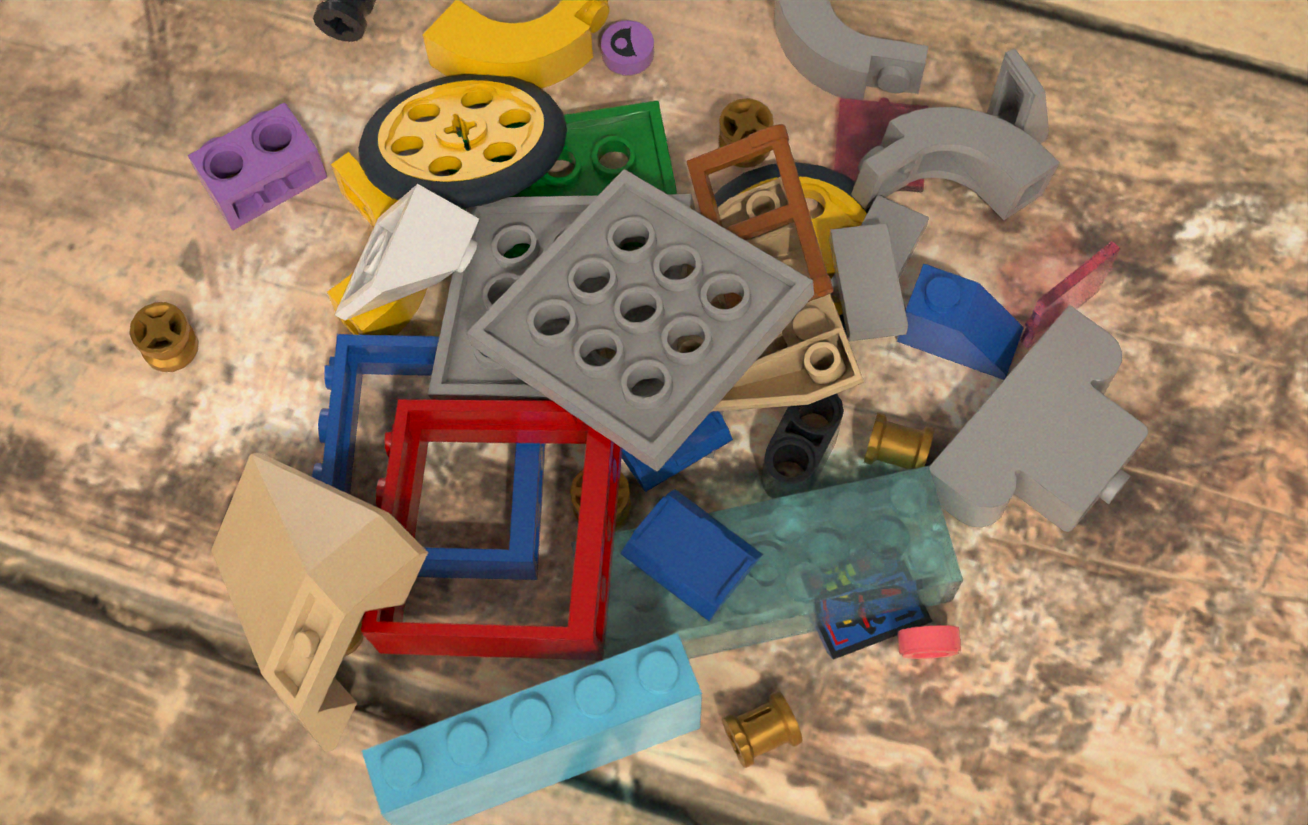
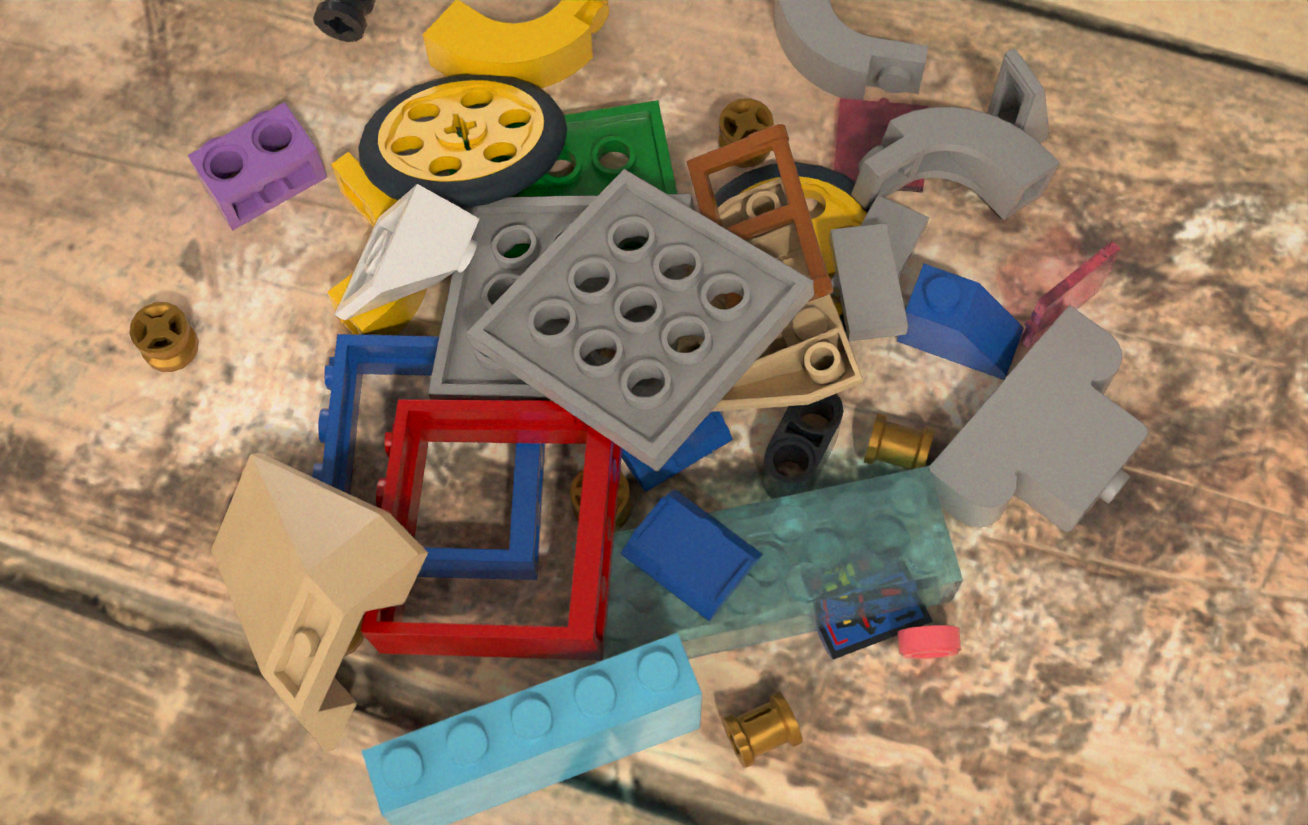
(627, 47): medium lavender tile -> none

